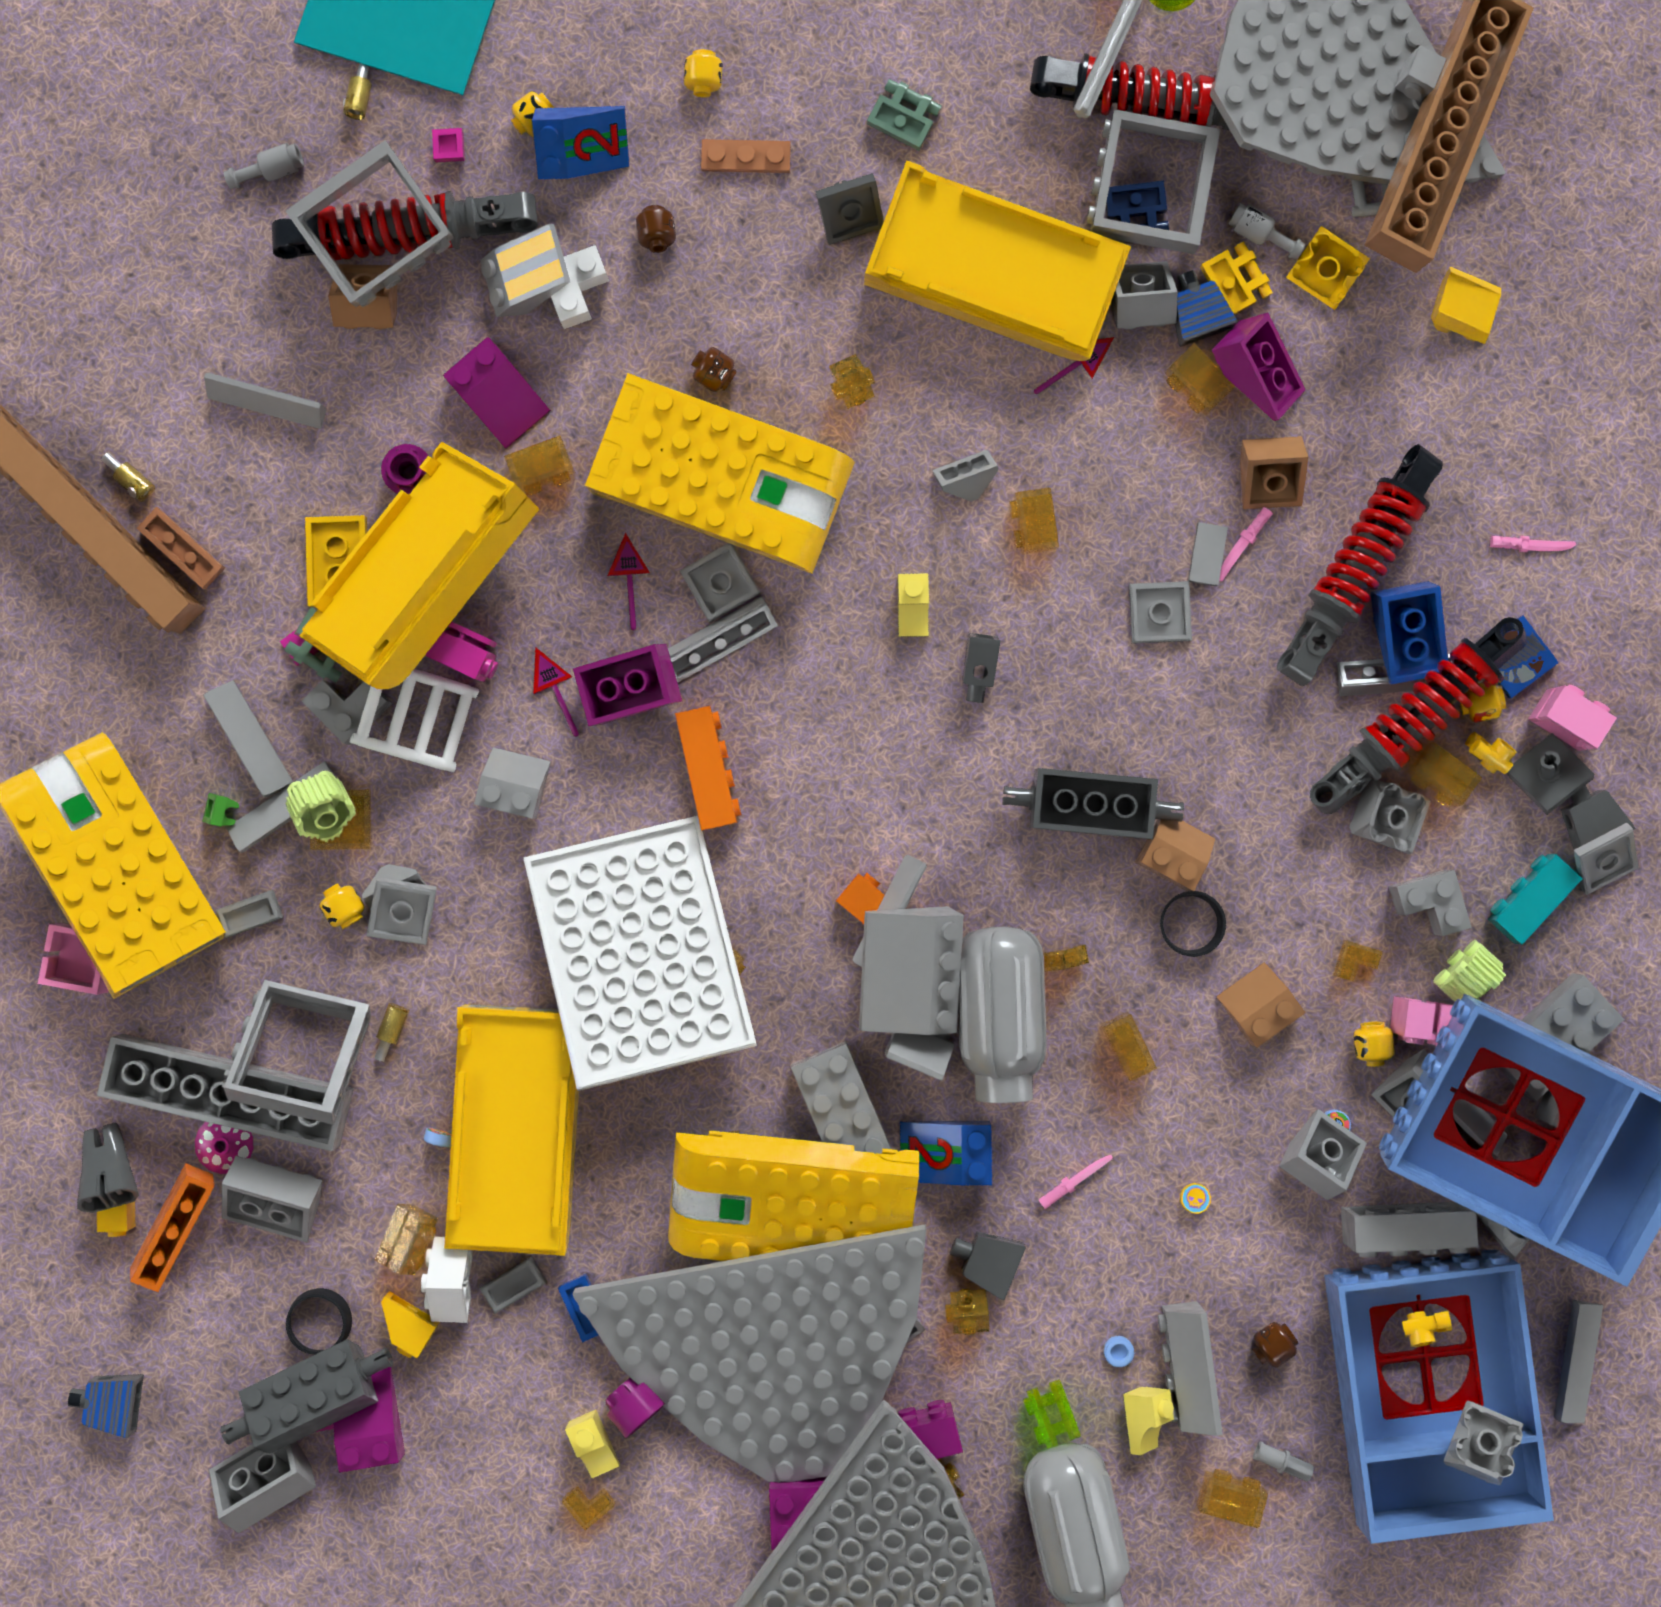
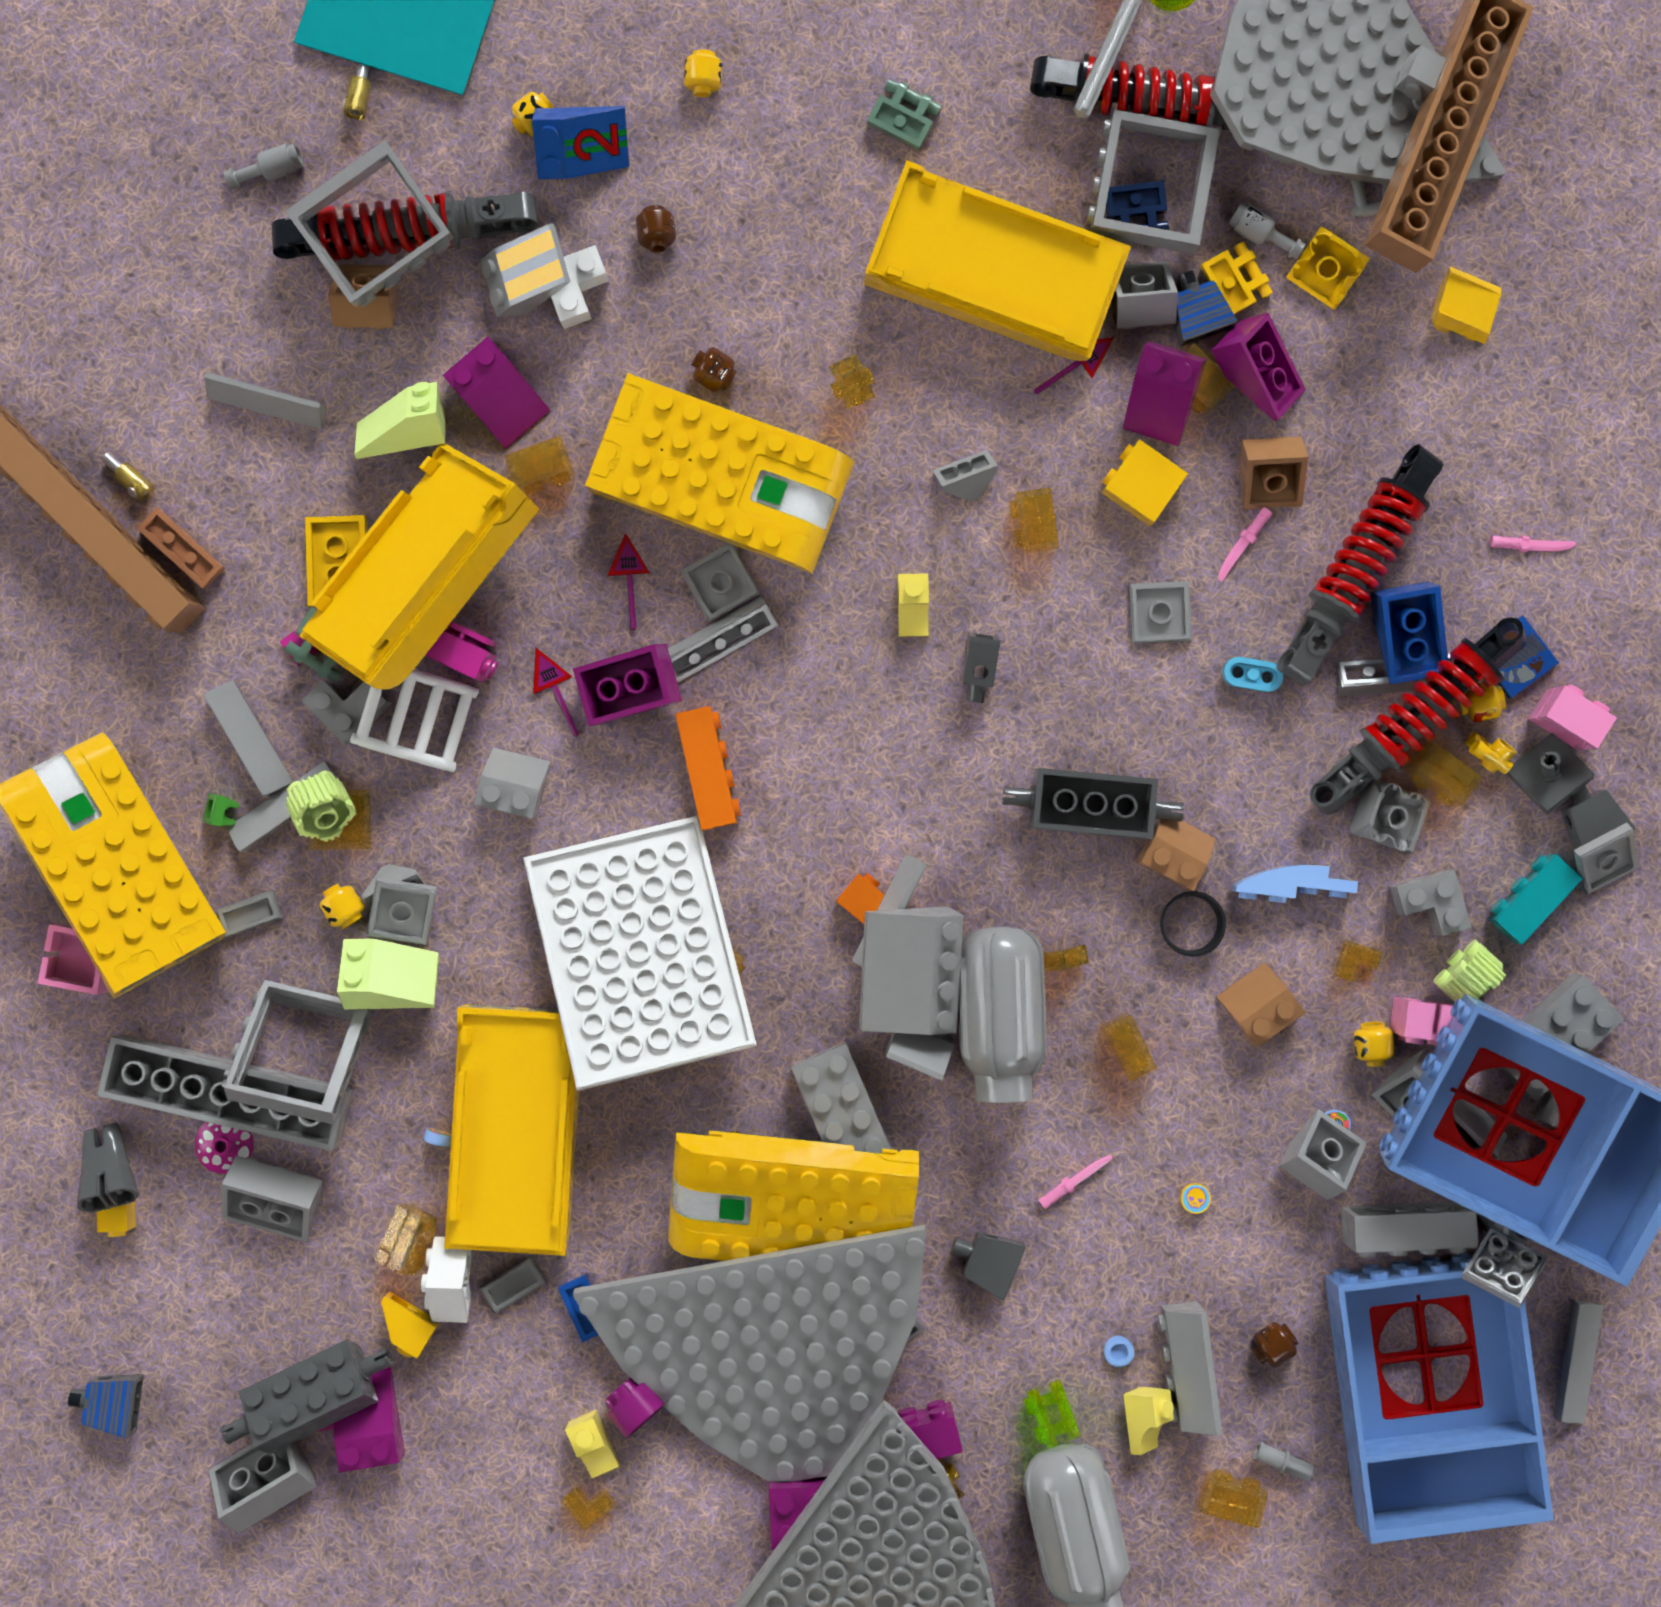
(171, 1227): orange brick -> none
(329, 1295): black tyre -> none
(386, 975): none -> yellowish green slope
(390, 1028): clear yellow piece -> none
(396, 461): magenta piece -> none
(403, 423): none -> yellowish green slope
(448, 145): dark pink plate -> none
(745, 156): nougat plate -> none
(850, 208): dark grey tile -> none
(950, 1151): blue slope -> none
(968, 1311): clear yellow brick -> none
(1143, 482): none -> yellow piece
(1163, 392): none -> magenta slope
(1207, 554): light grey tile -> none
(1251, 674): none -> medium azure plate
(1283, 883): none -> light blue slope
(1421, 1327): yellow plate -> none
(1484, 1443): light grey slope -> none
(1504, 1267): none -> light grey tile

